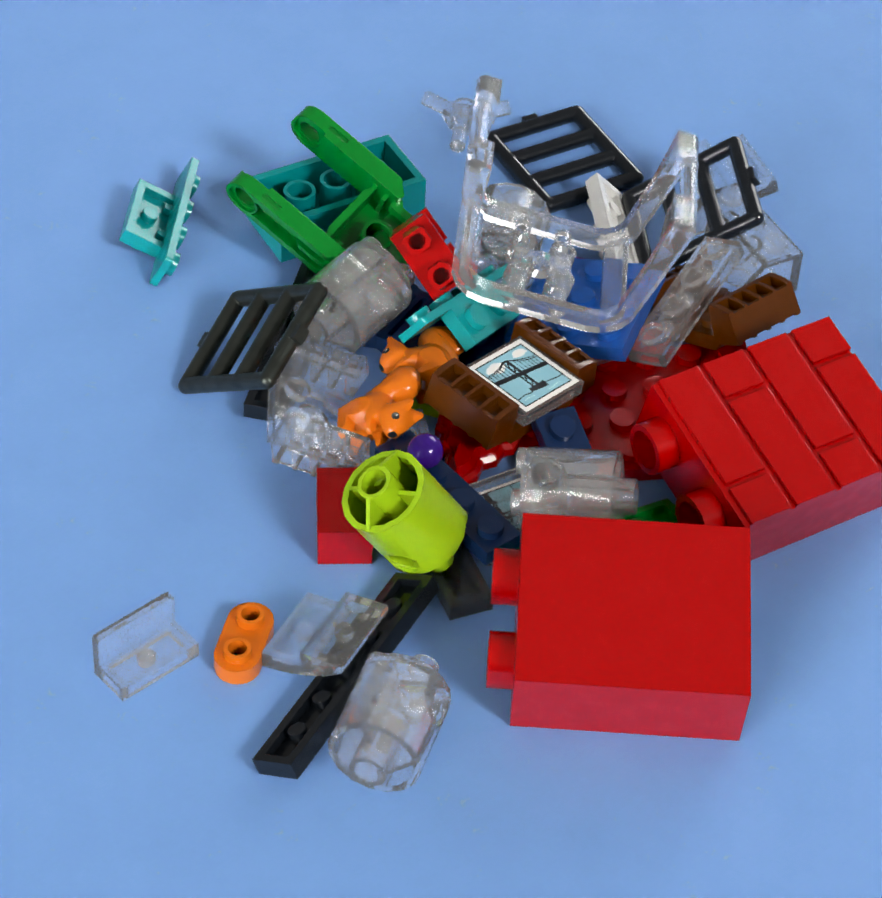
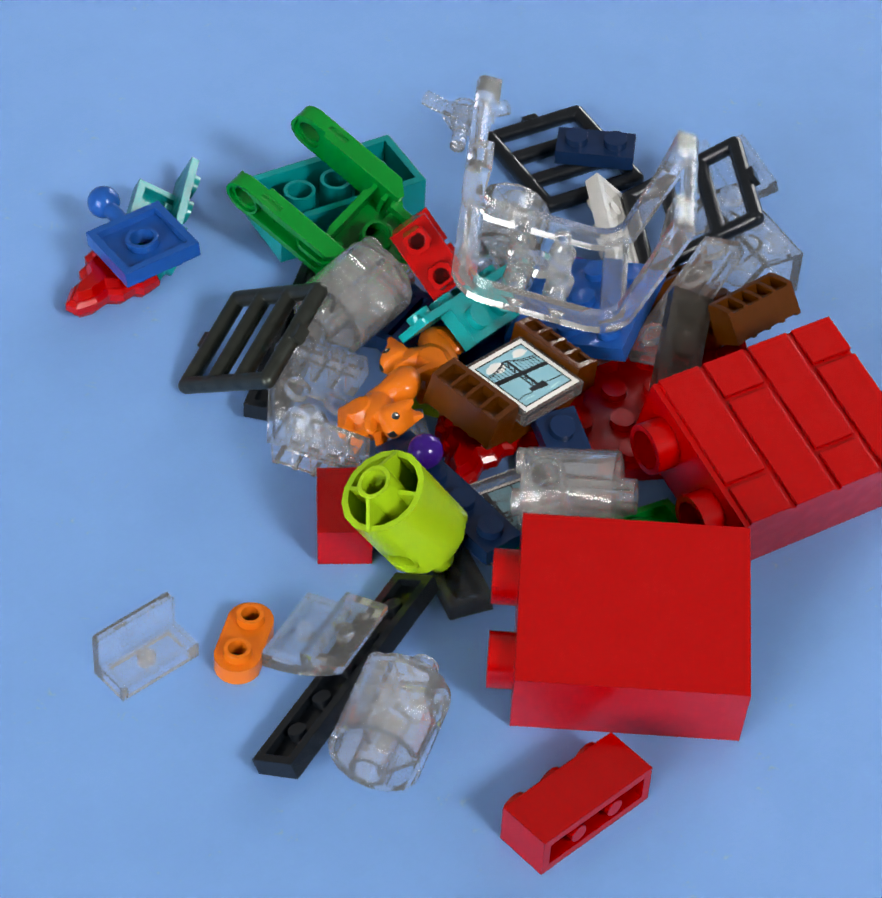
(102, 287): none -> red rock
(116, 242): none -> blue plate
(575, 802): none -> red brick
(595, 148): none -> dark blue plate
(682, 333): none -> clear smoke plate

